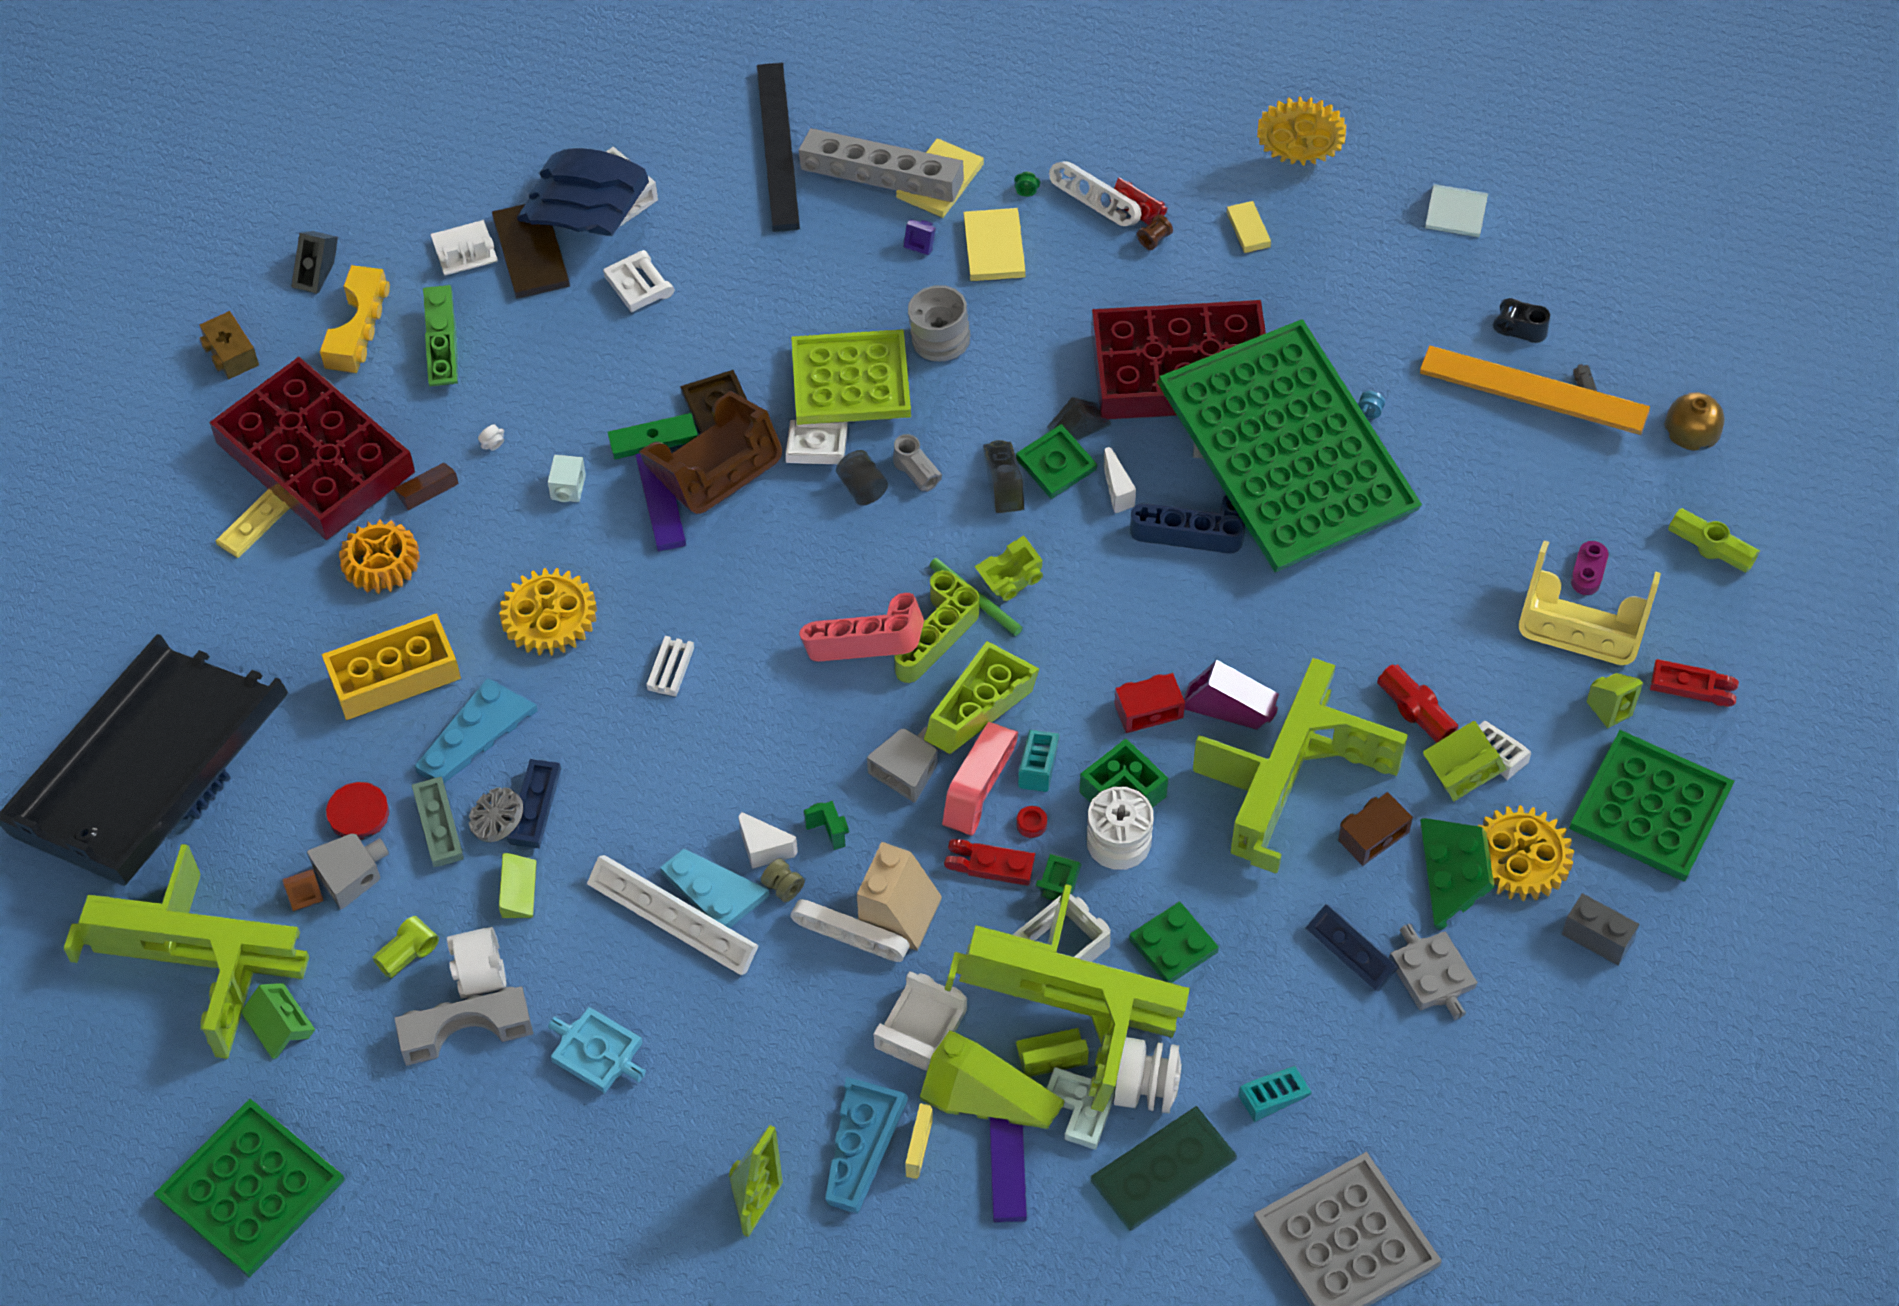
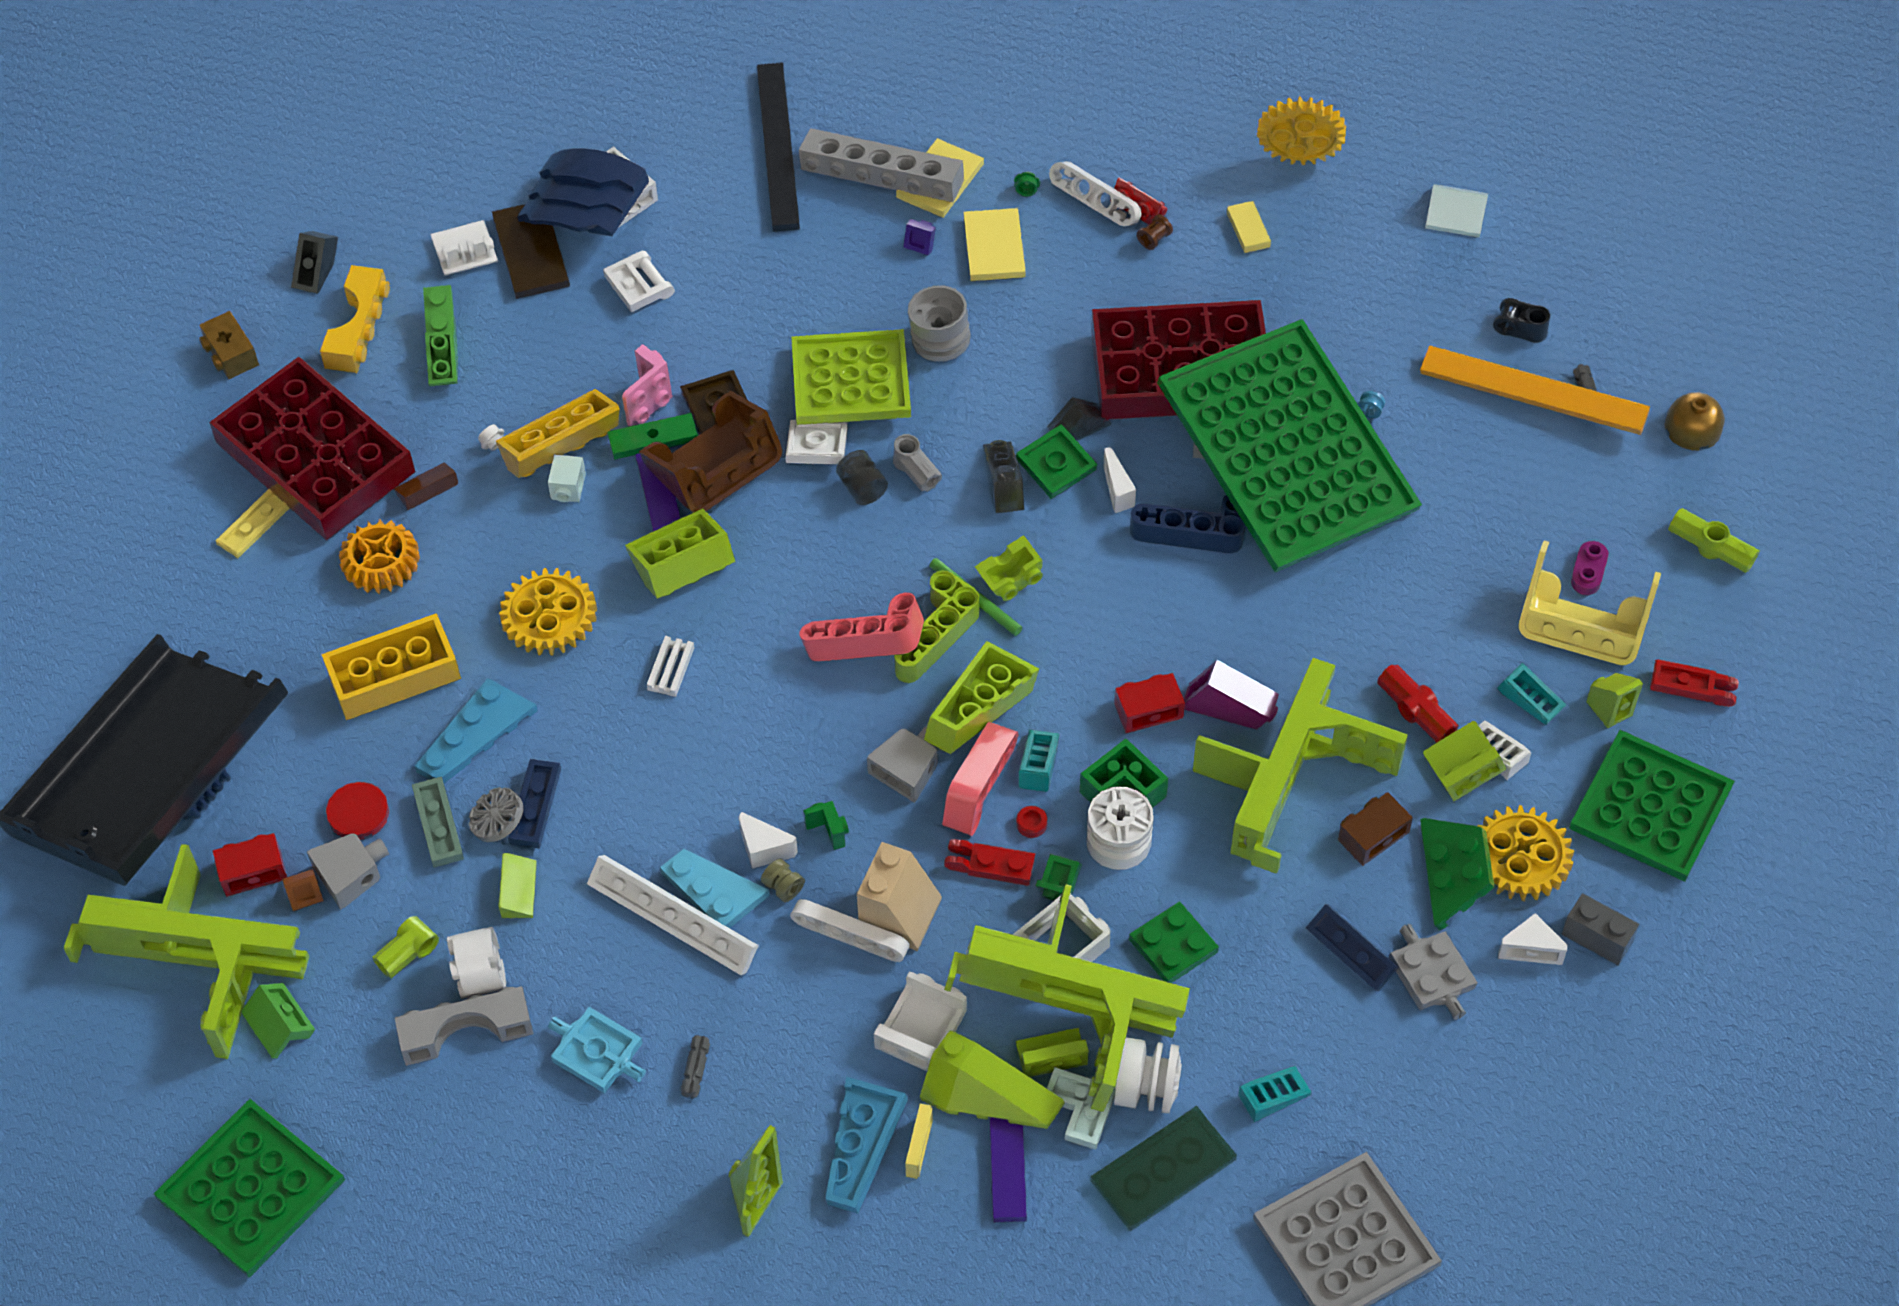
(249, 864): none -> red brick
(558, 433): none -> yellow slope
(651, 389): none -> bright pink bracket
(681, 553): none -> lime slope
(695, 1066): none -> dark grey axle
(1531, 681): none -> teal slope
(1533, 943): none -> white slope

